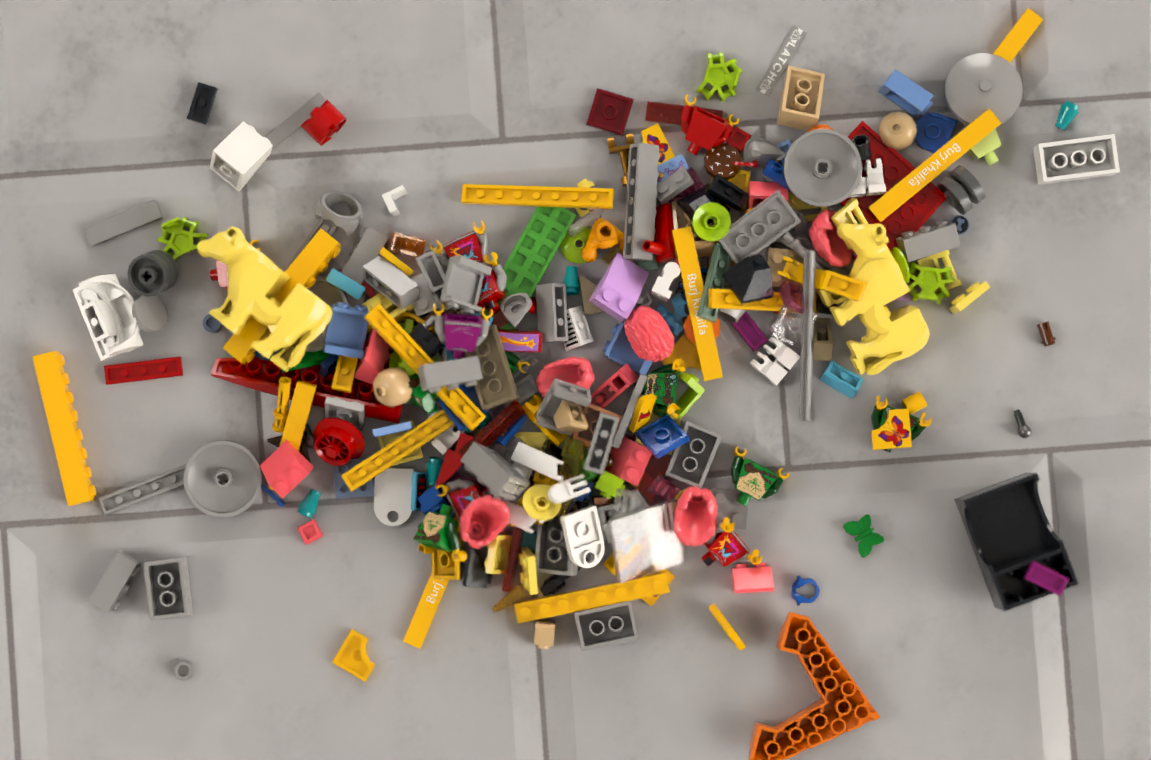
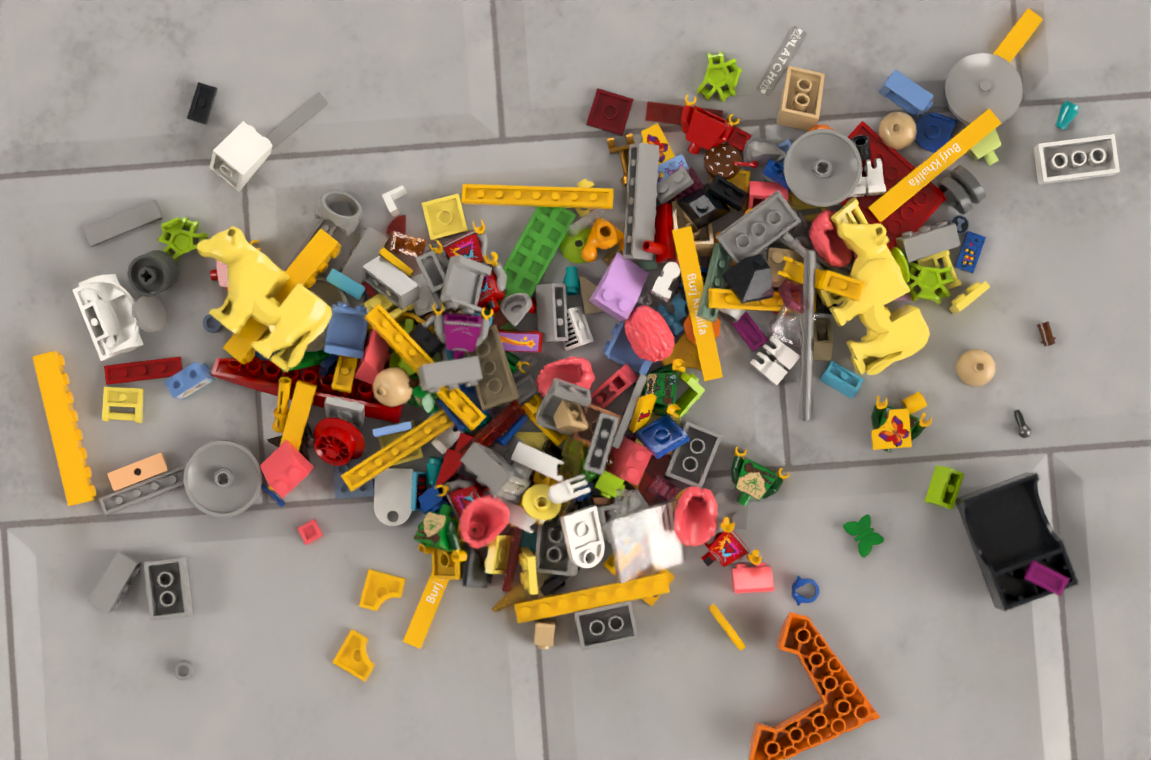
(123, 398): none -> light yellow plate
(127, 475): none -> light nougat tile
(189, 380): none -> medium blue panel
(309, 504): teal cone -> none
(324, 122): red brick -> none
(380, 587): none -> yellow tile
(397, 225): none -> clear red tile
(444, 217): none -> light yellow plate
(720, 219): lime dish -> none
(944, 487): none -> lime brick
(970, 252): none -> blue tile
(975, 367): none -> tan cylinder

